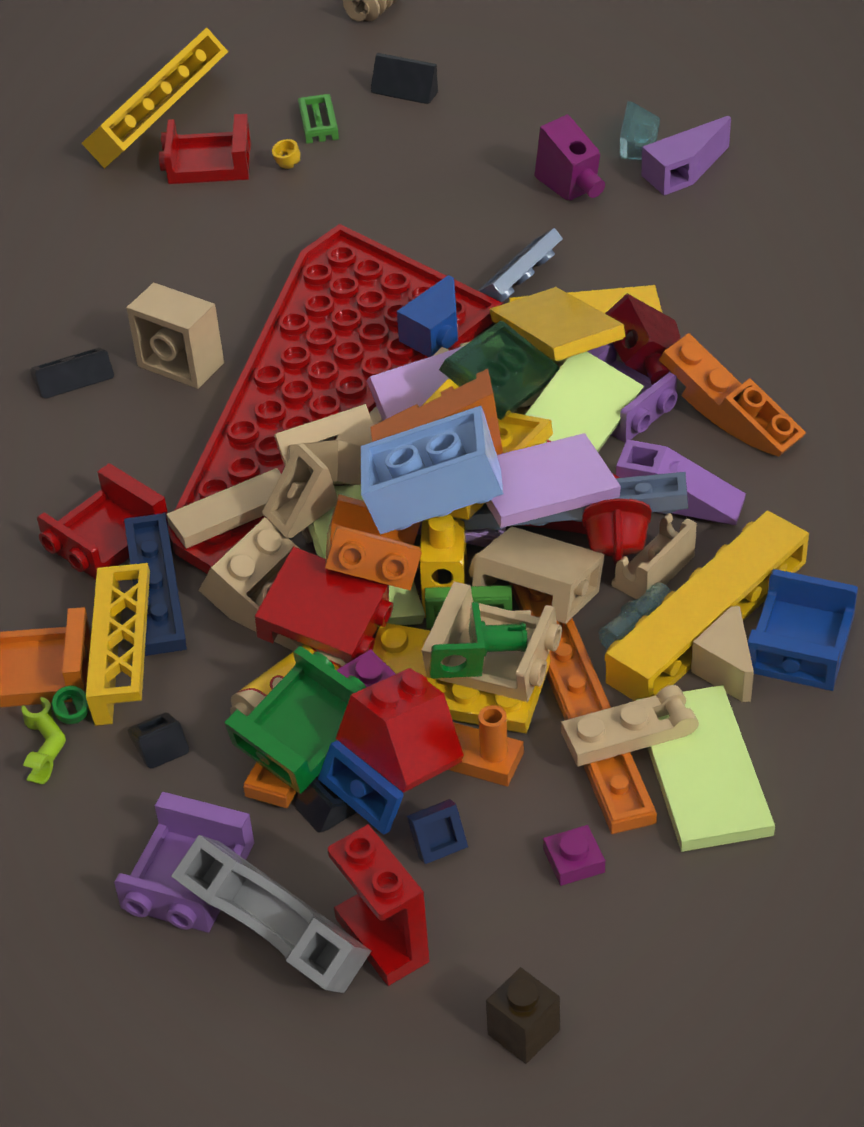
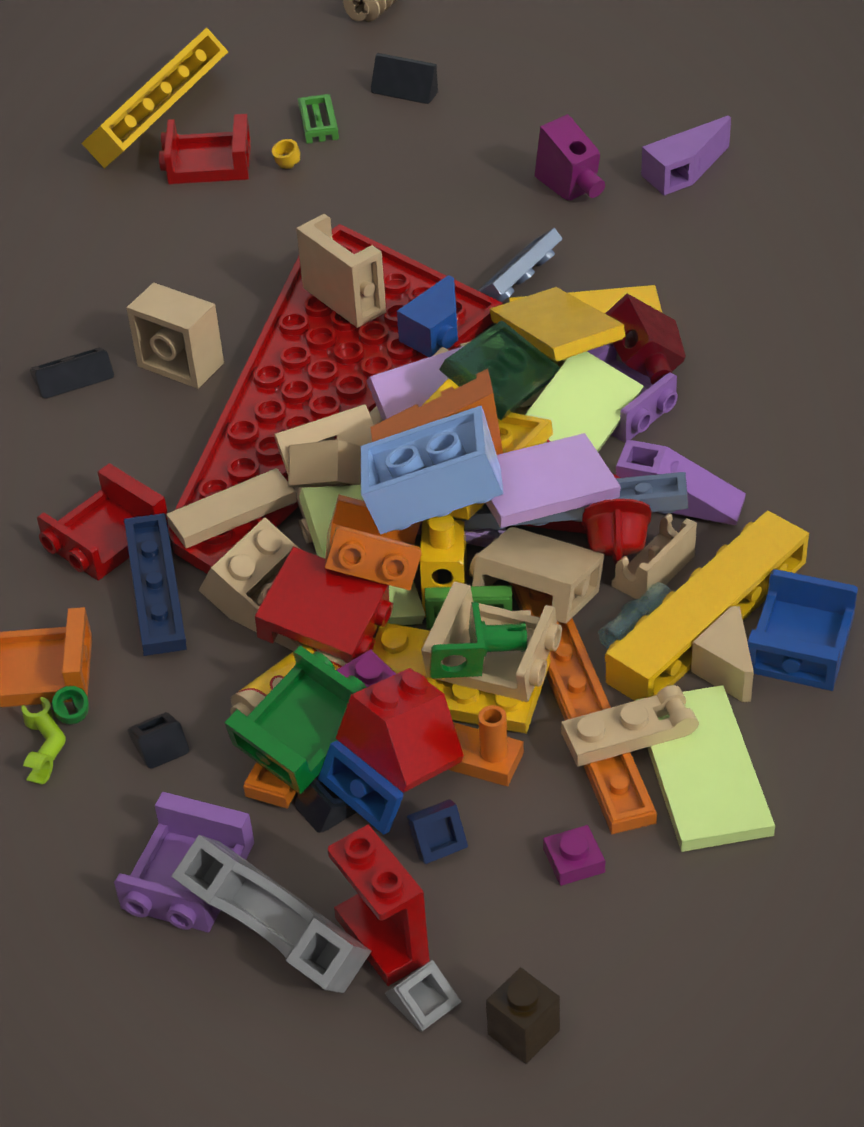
(108, 633): yellow fence -> none
(301, 493): tan slope -> none
(339, 278): none -> tan panel
(423, 996): none -> light grey slope
(638, 130): clear light blue slope -> none
(734, 407): orange slope -> none

